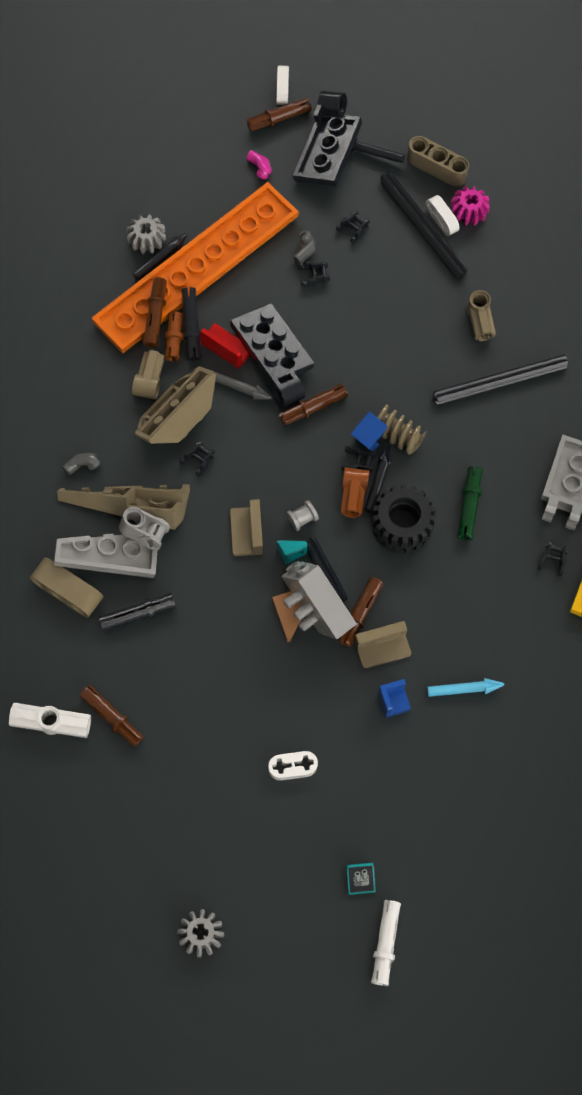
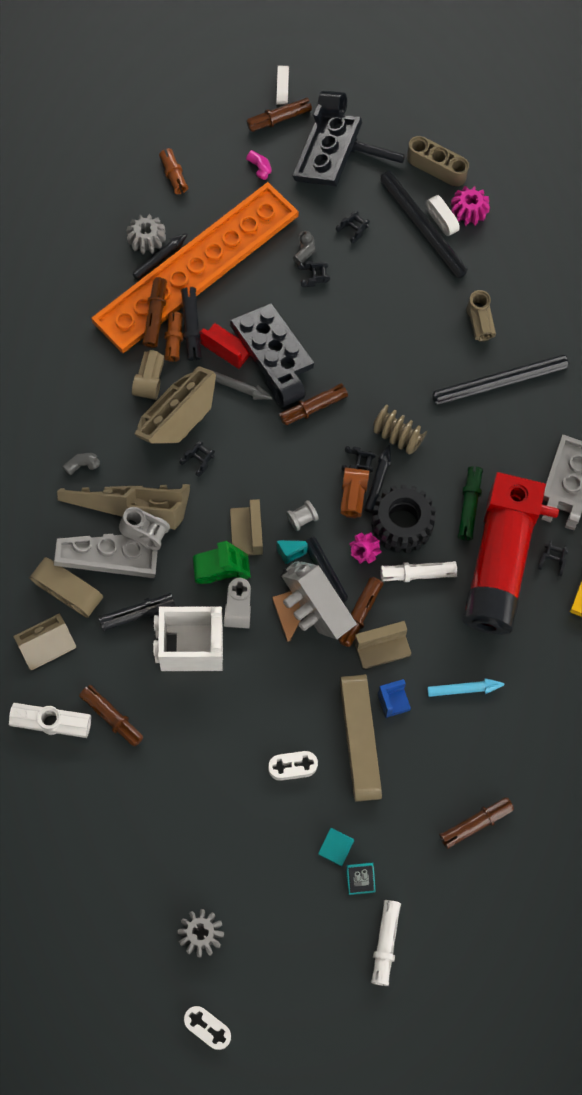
(45, 642): none -> panel
(173, 171): none -> dark orange pin
(198, 638): none -> white container
(211, 1022): none -> white beam
(221, 564): none -> green tile
(238, 607): none -> light grey piece
(336, 846): none -> teal slope
(360, 738): none -> dark tan beam
(365, 547): none -> dark pink gear
(370, 431): blue panel -> none
(418, 571): none -> white pin
(485, 817): none -> reddish brown axle
(503, 552): none -> red piece

